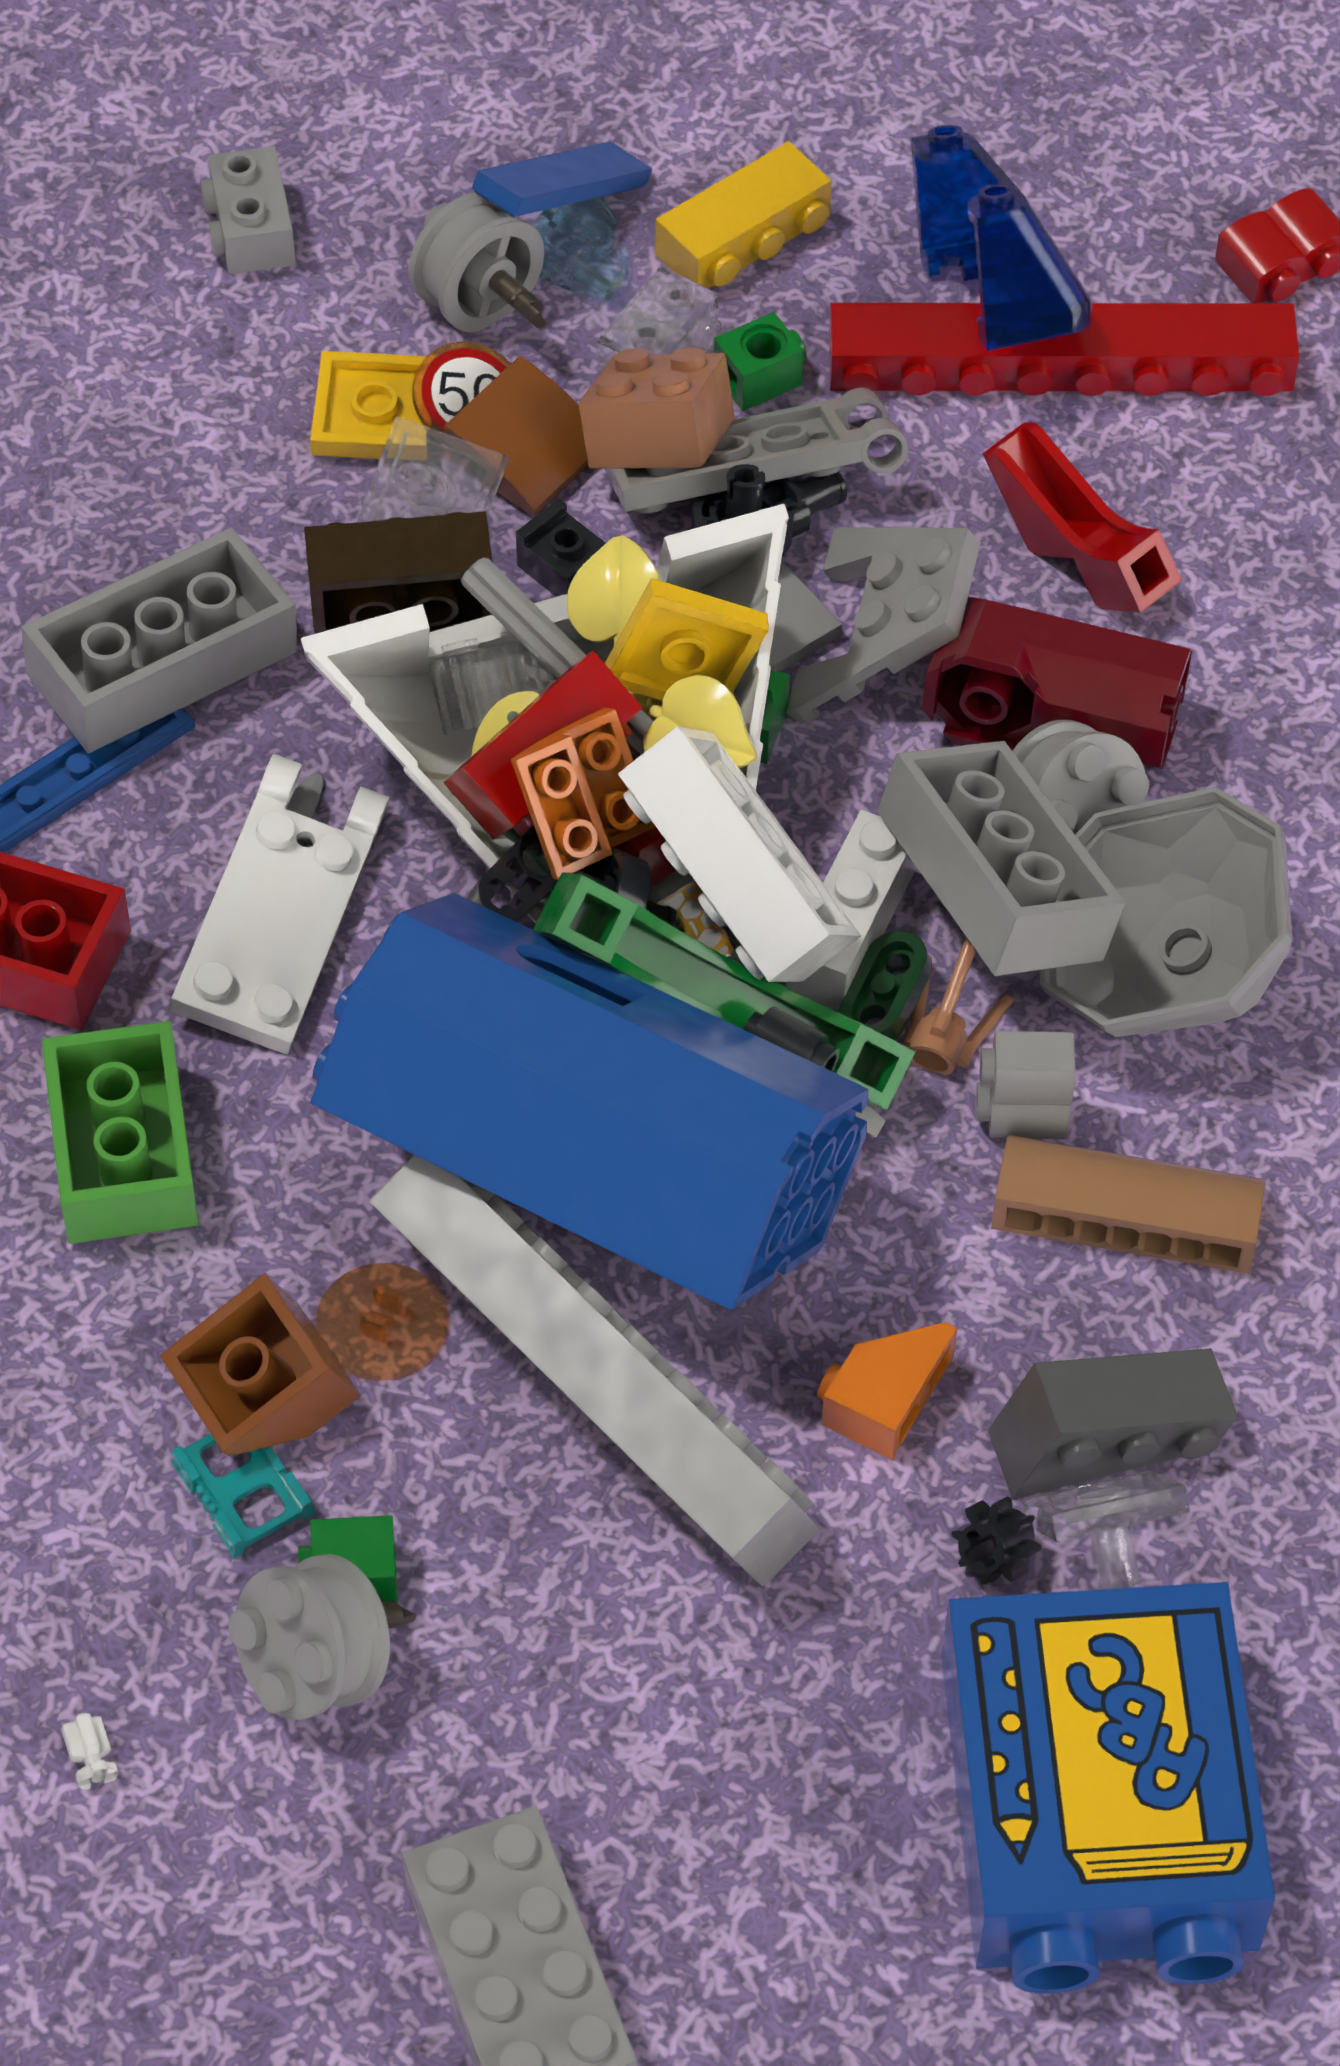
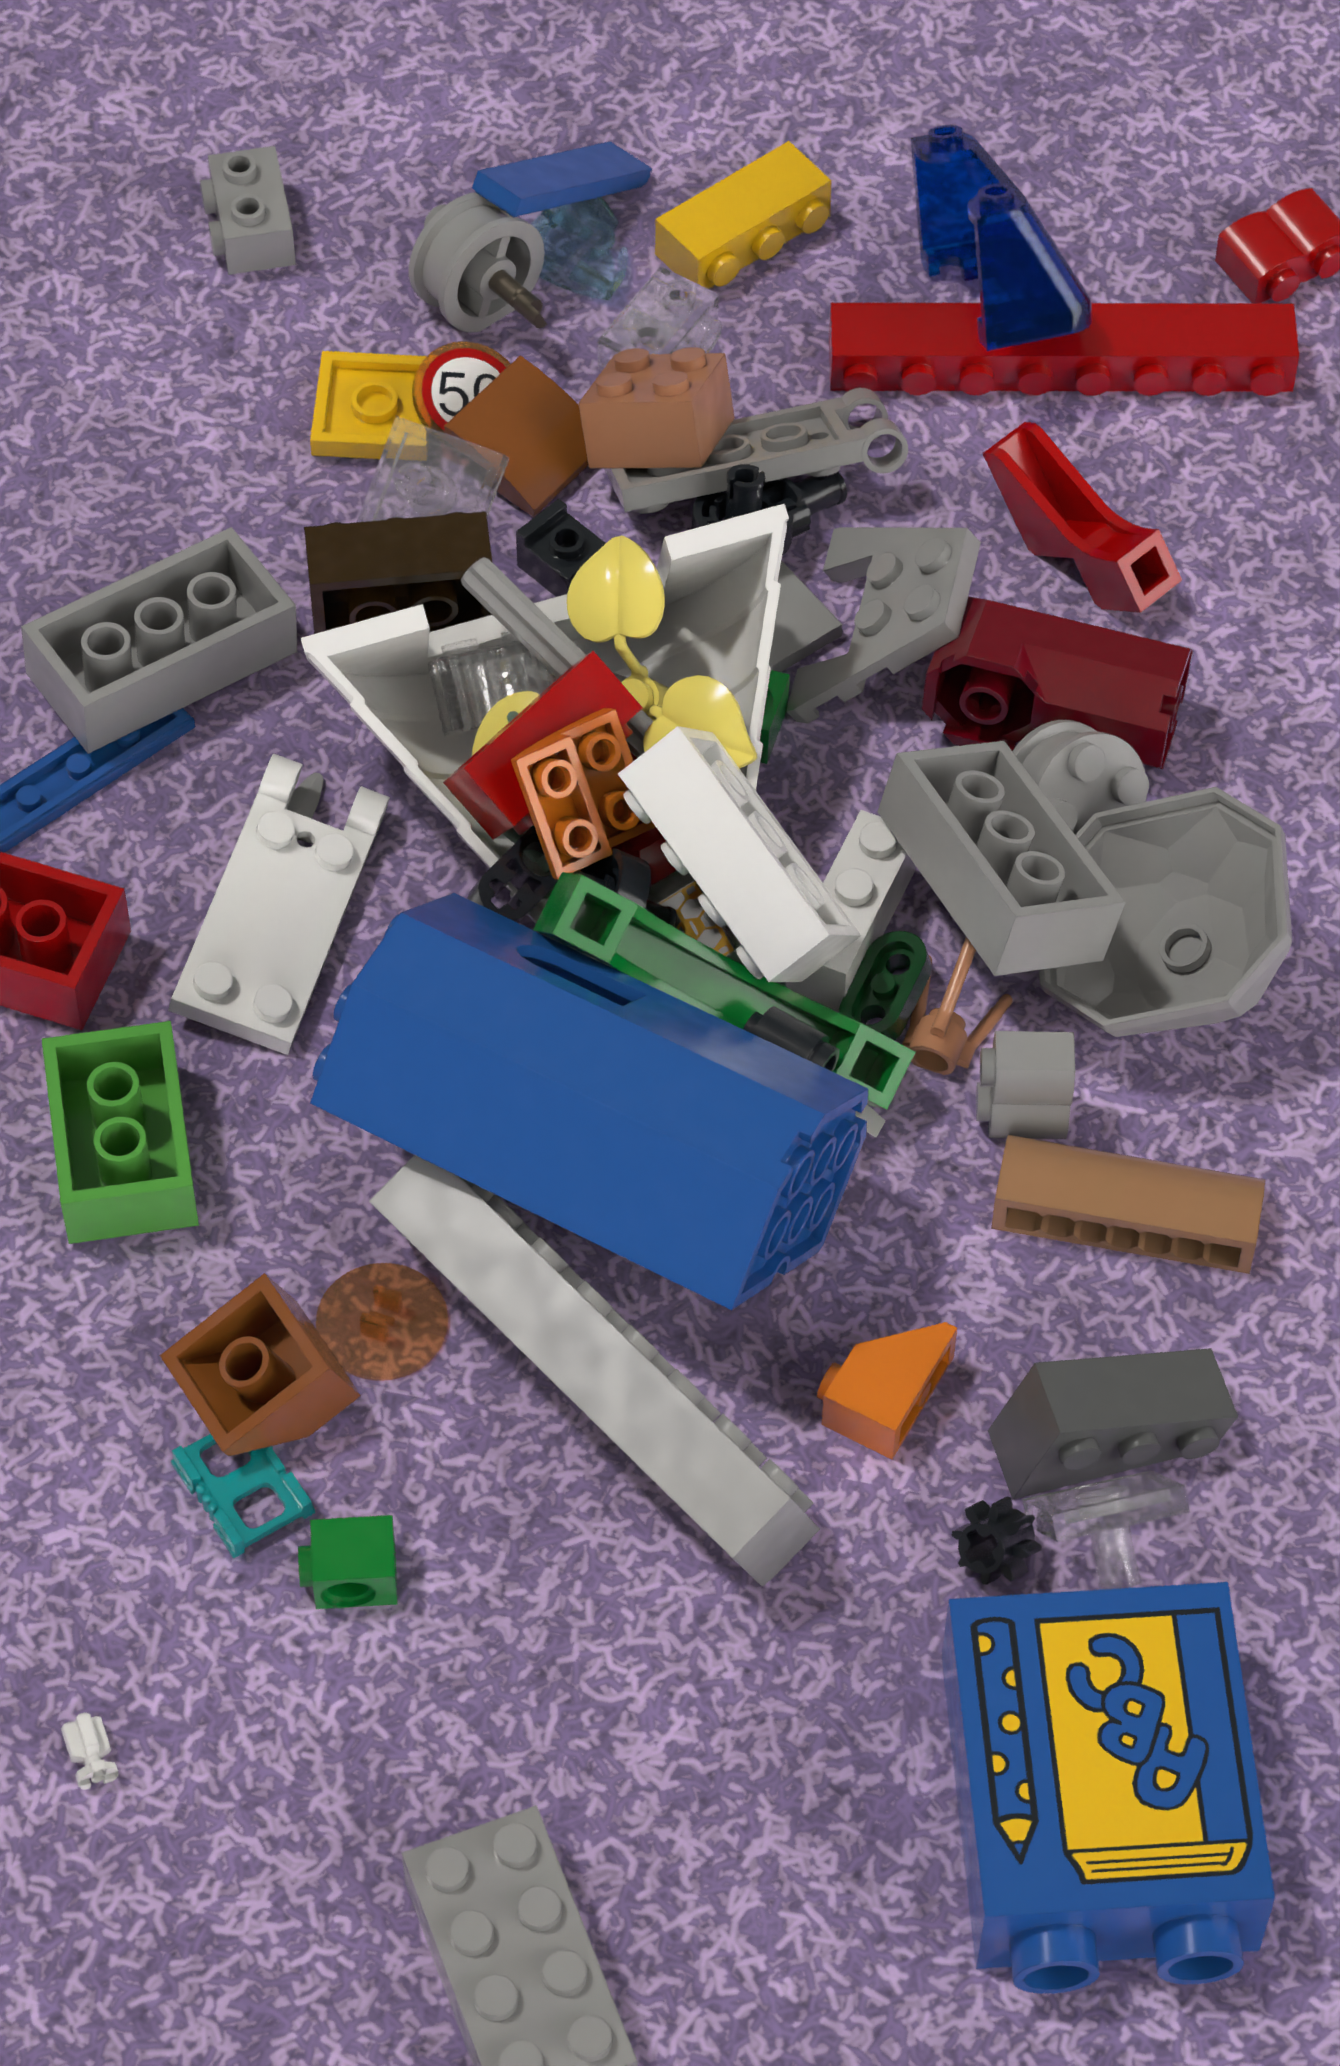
(313, 1636): light grey wheel -> none
(682, 636): yellow plate -> none
(762, 360): green brick -> none

